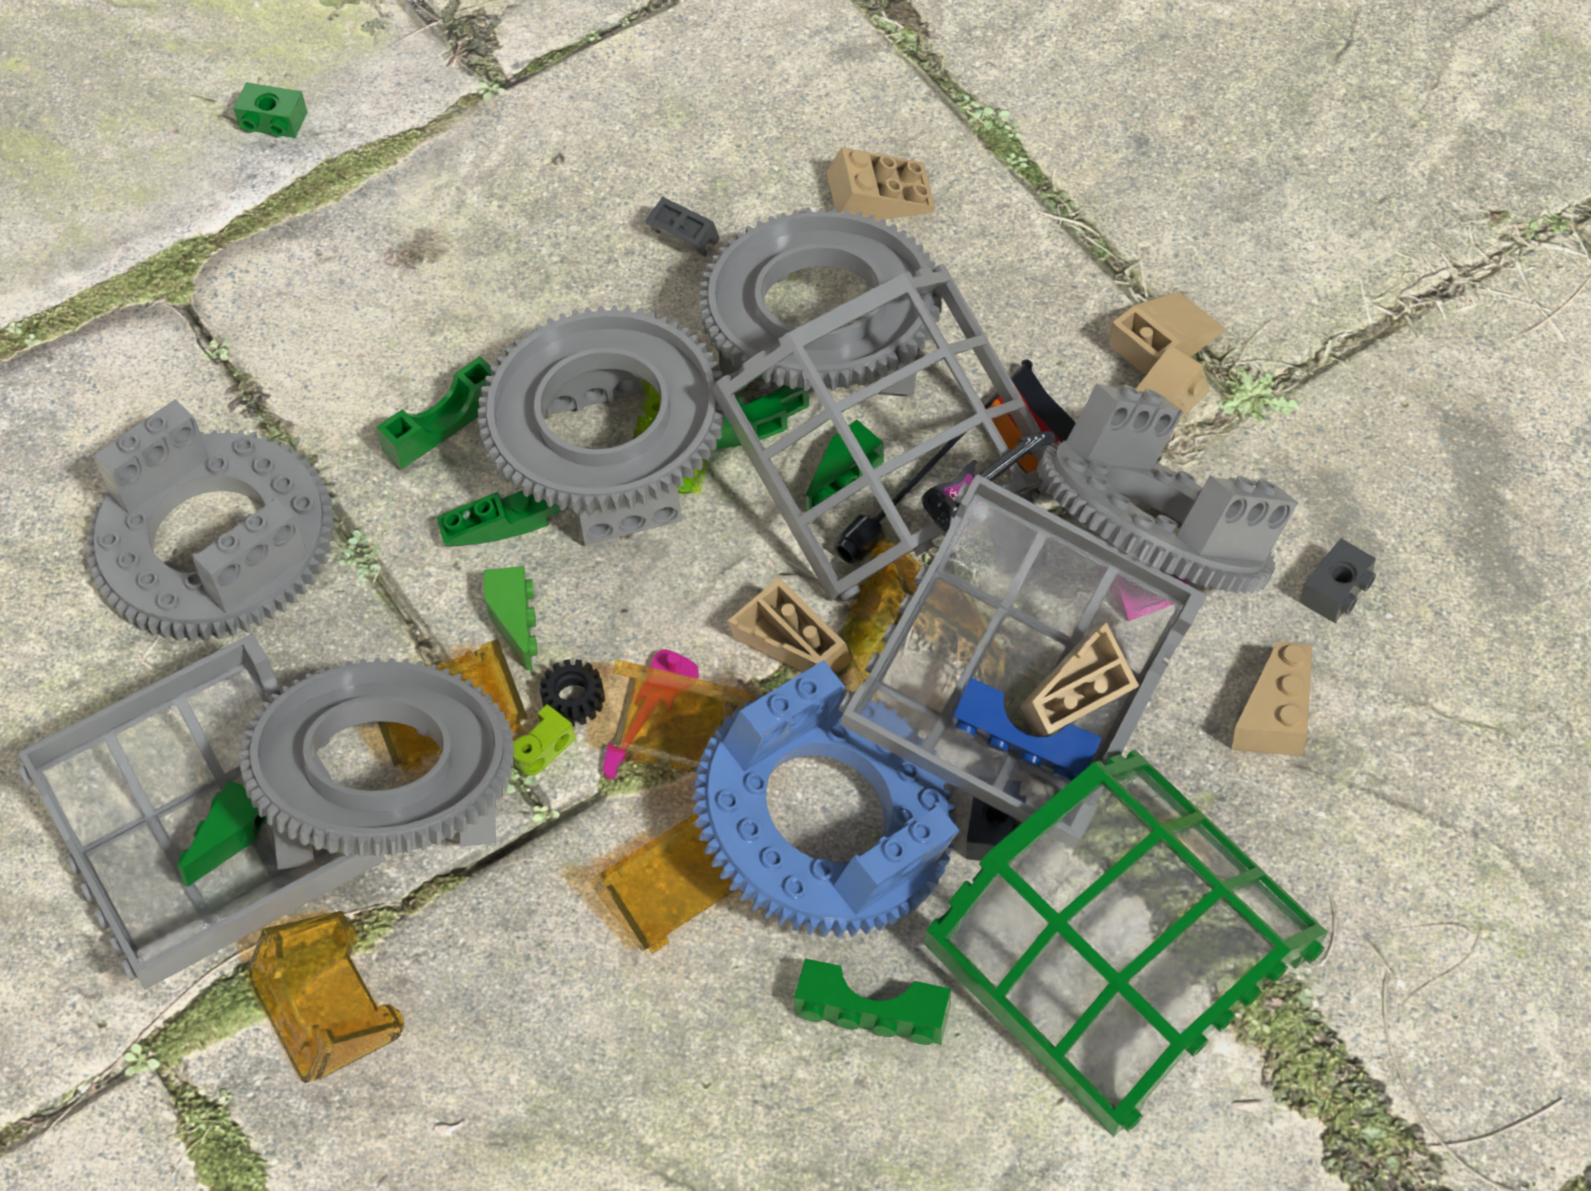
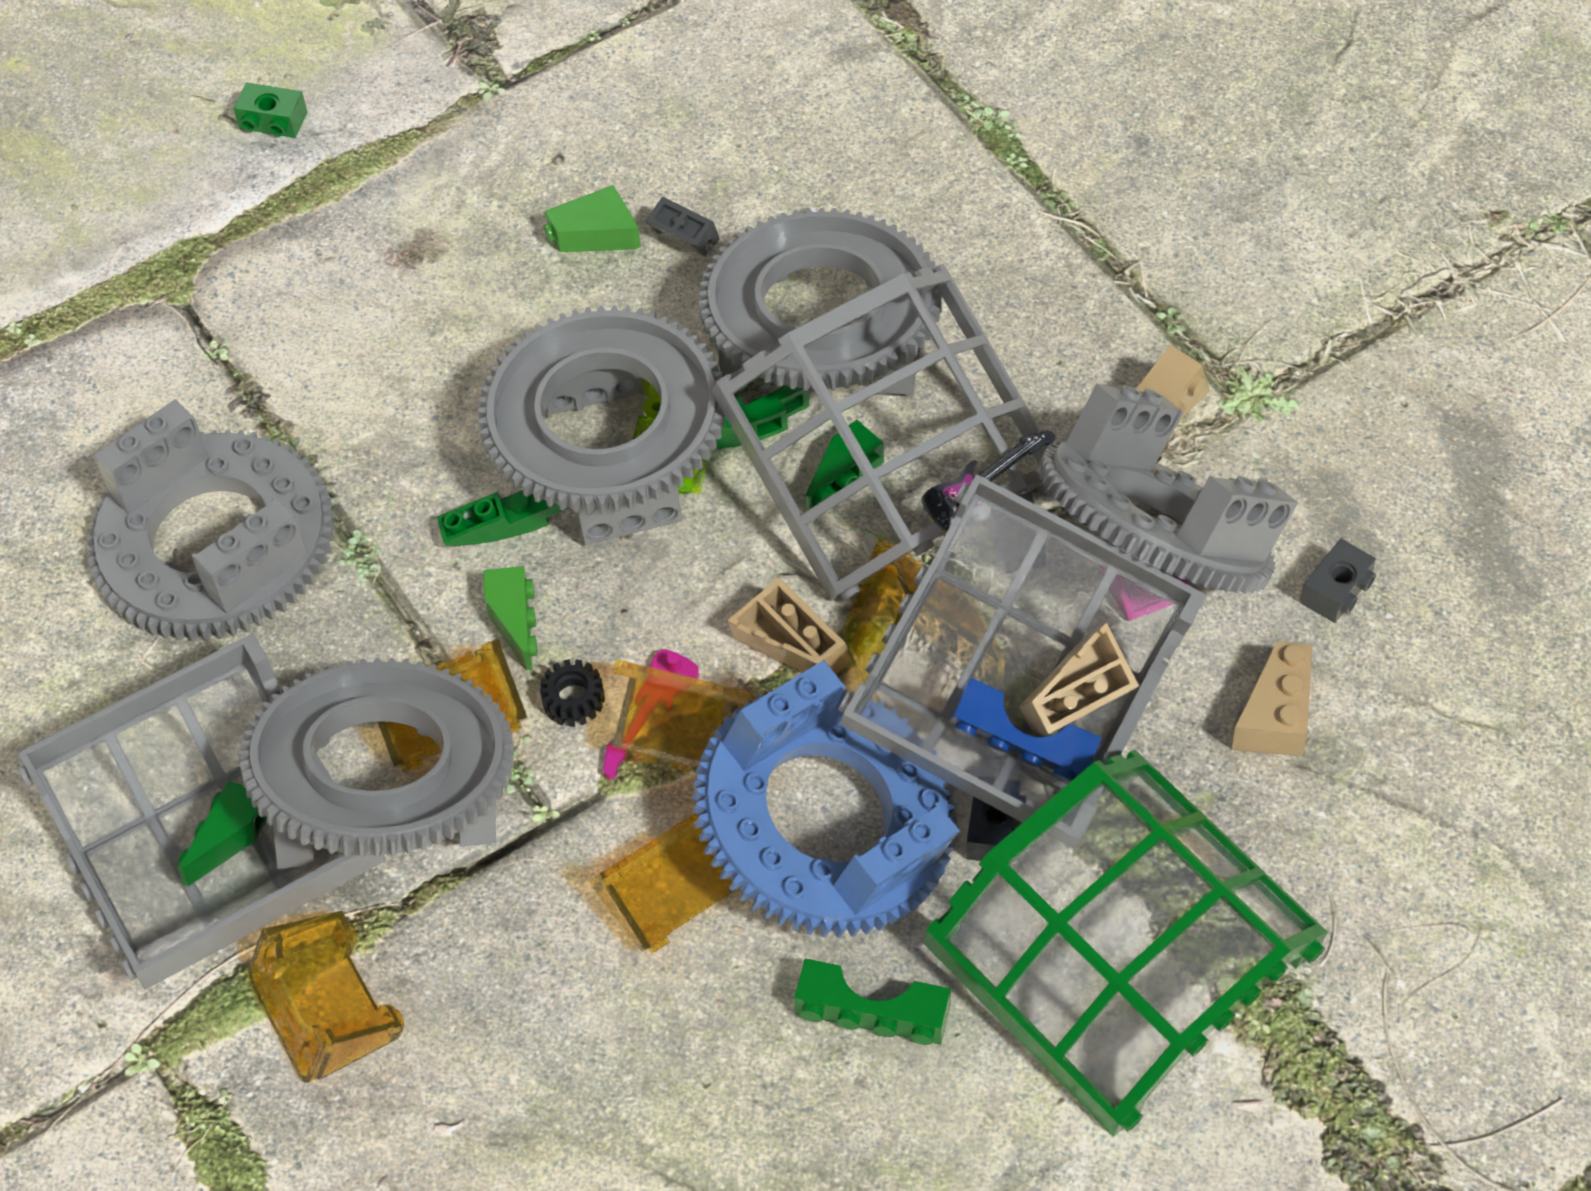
(410, 436): green arch -> none
(543, 743): lime leg -> none
(592, 223): none -> bright green slope
(866, 531): flag -> none
(879, 185): tan slope -> none
(1154, 325): tan slope -> none

